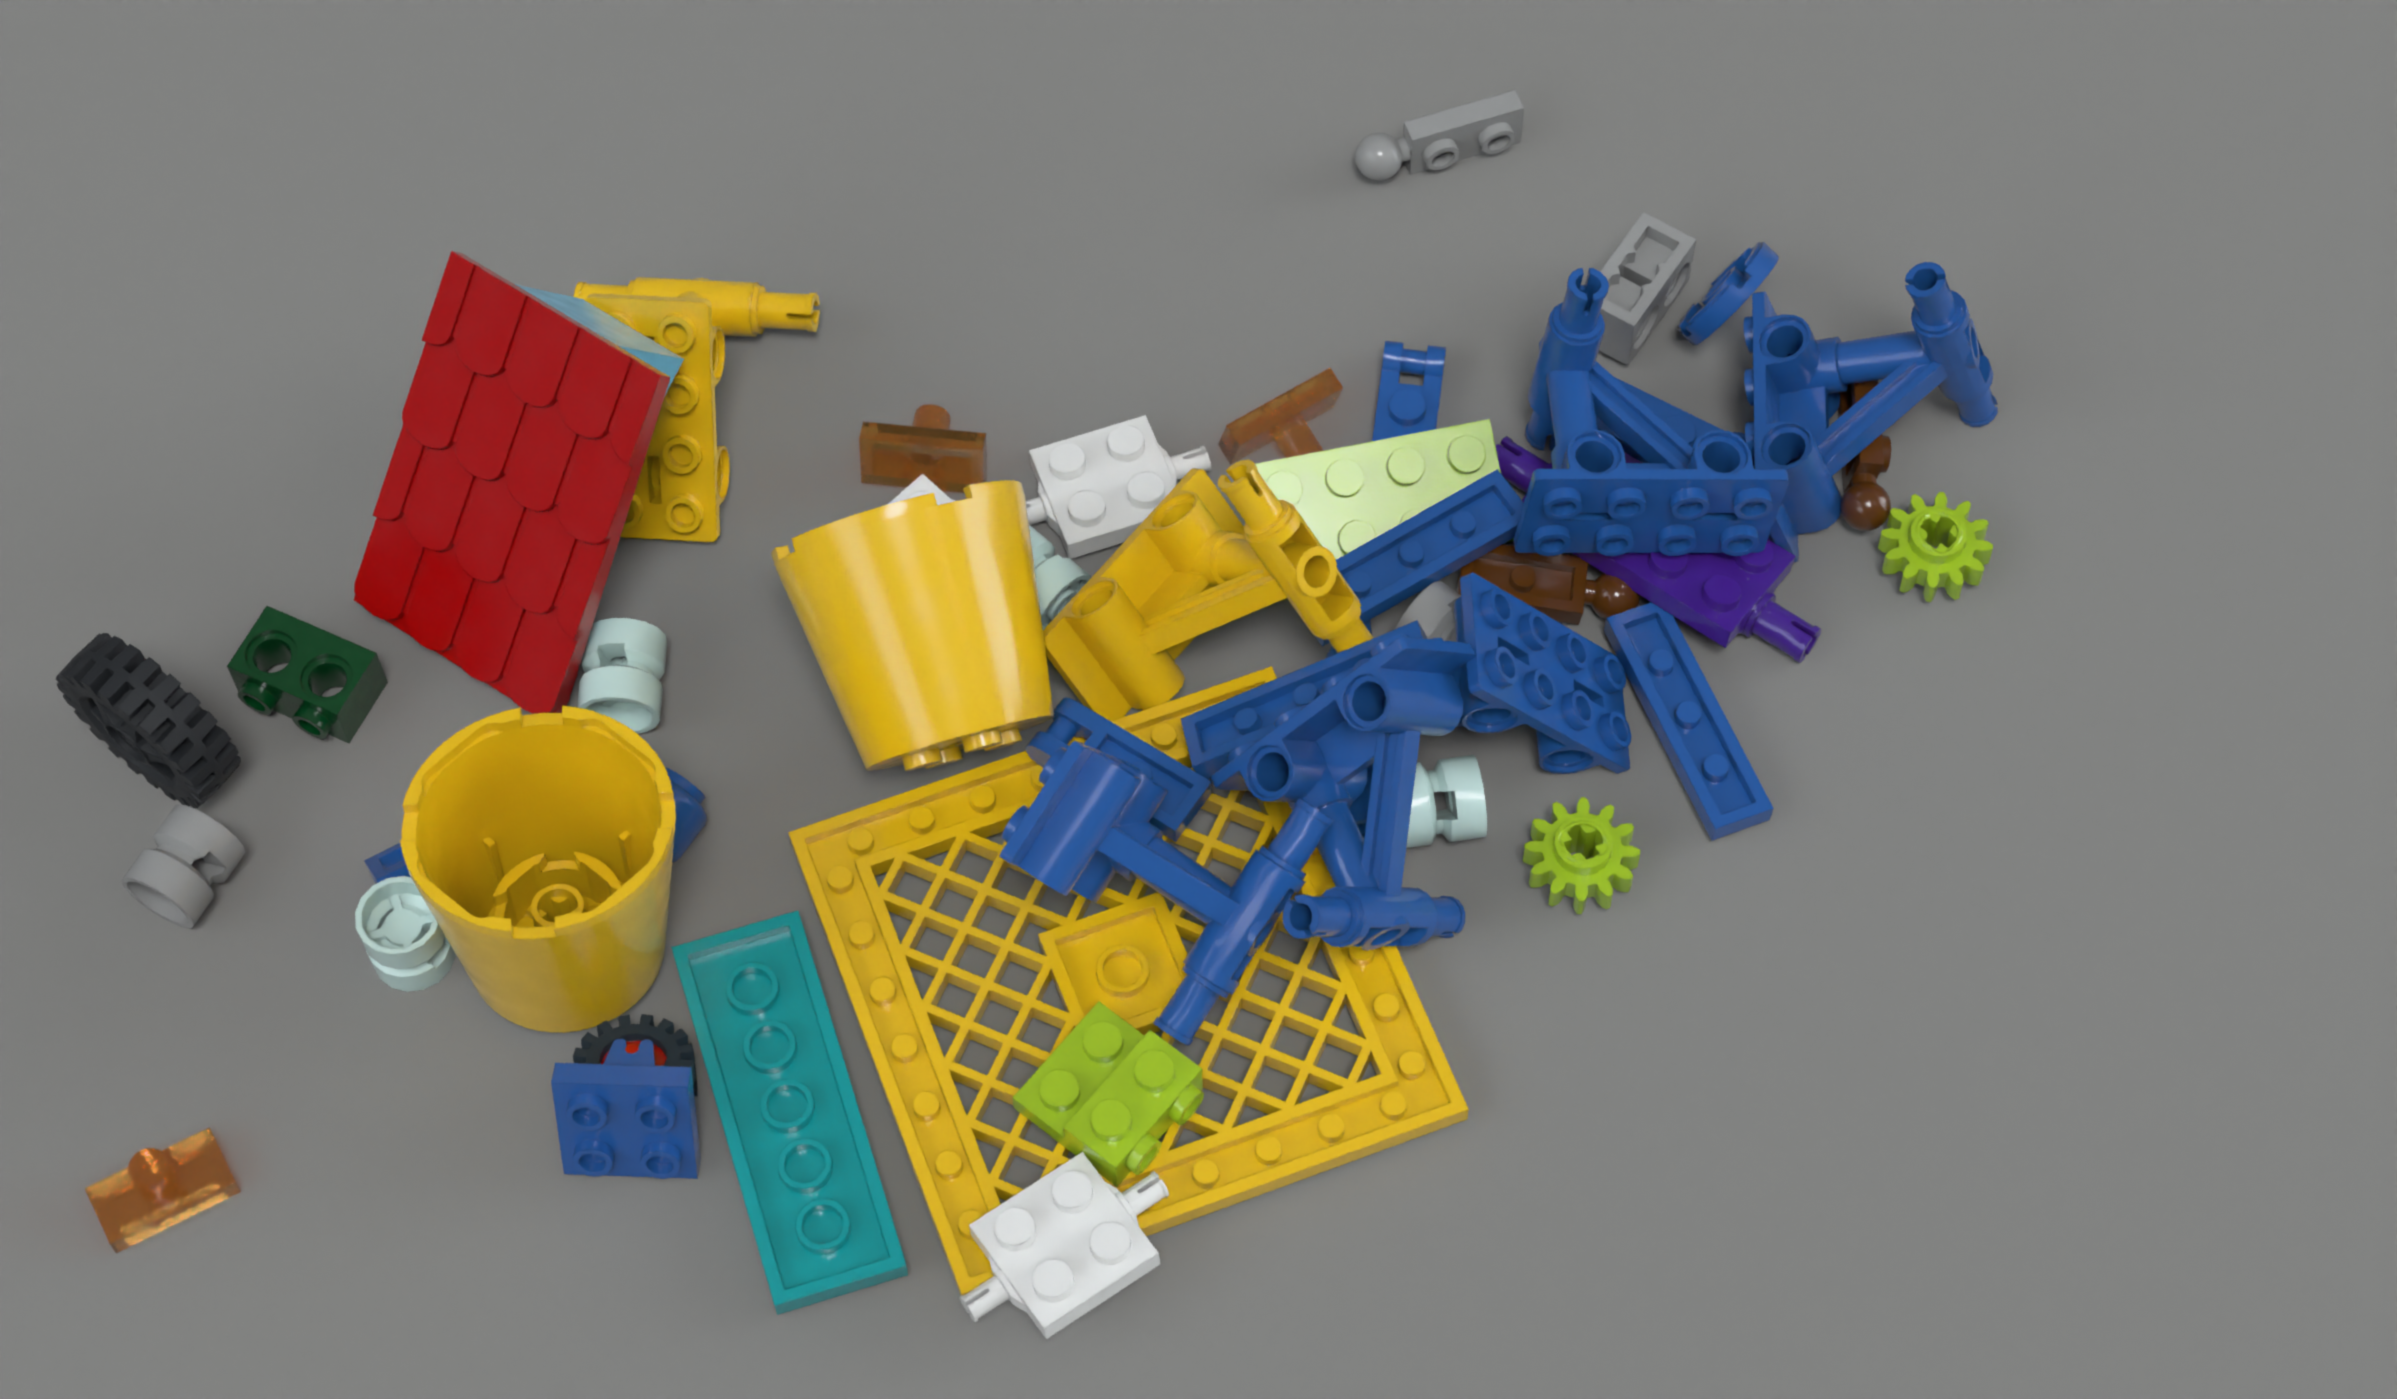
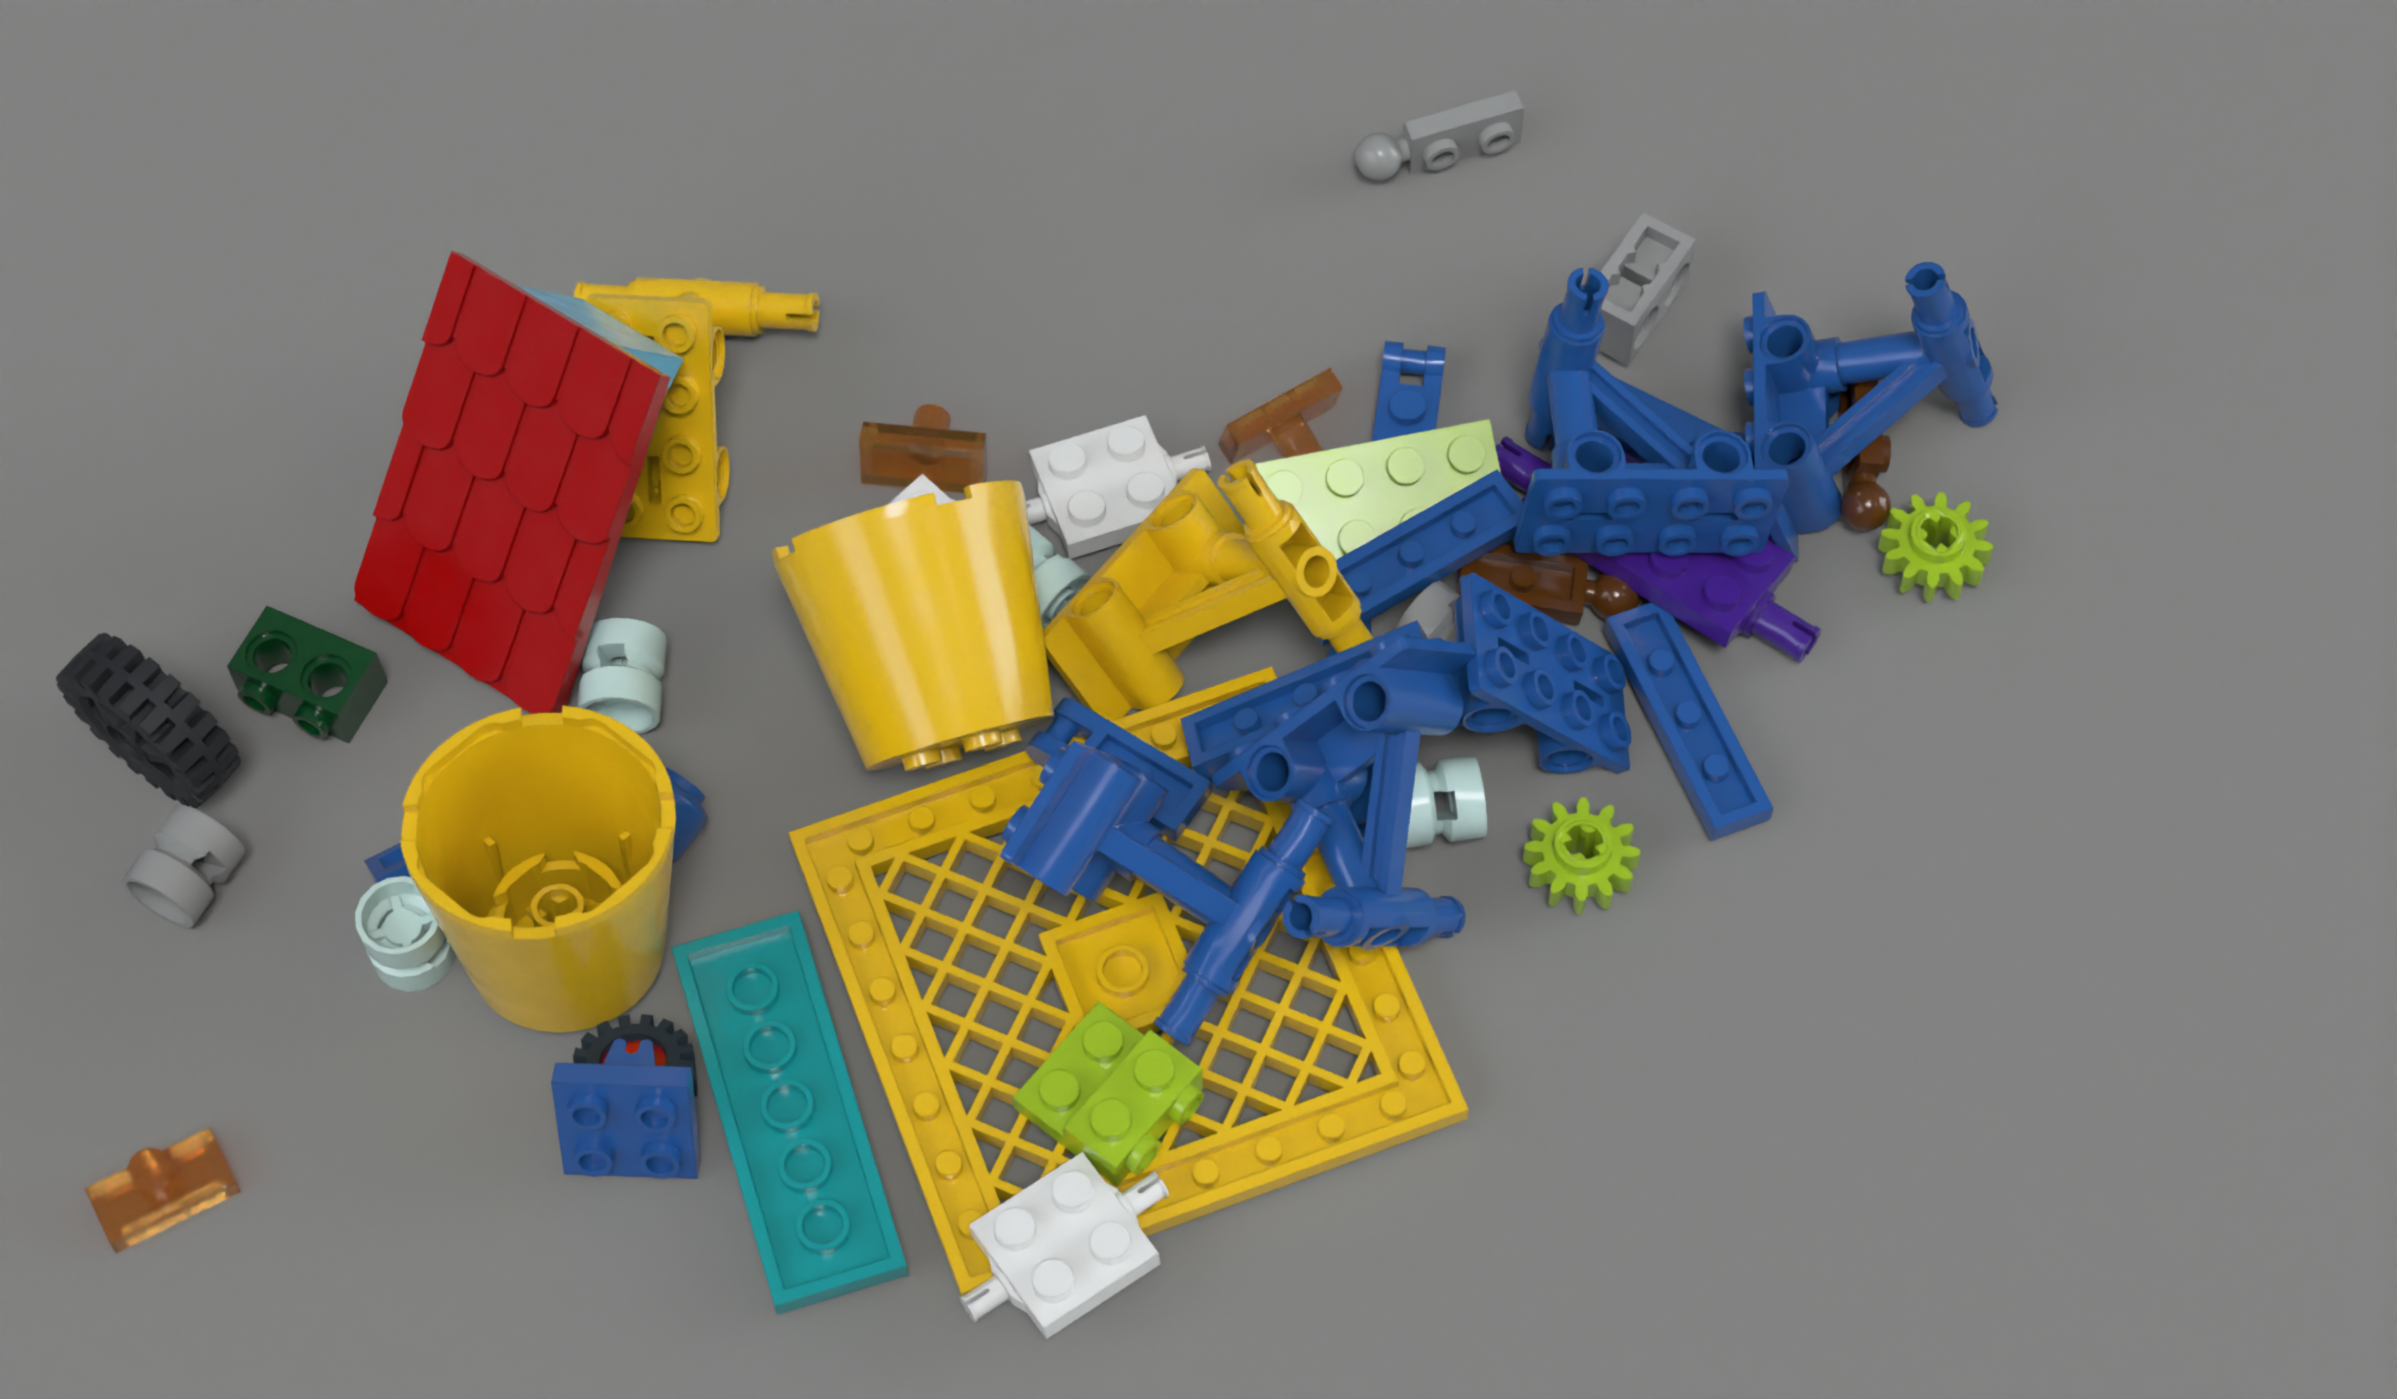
(1728, 293): blue tile -> none

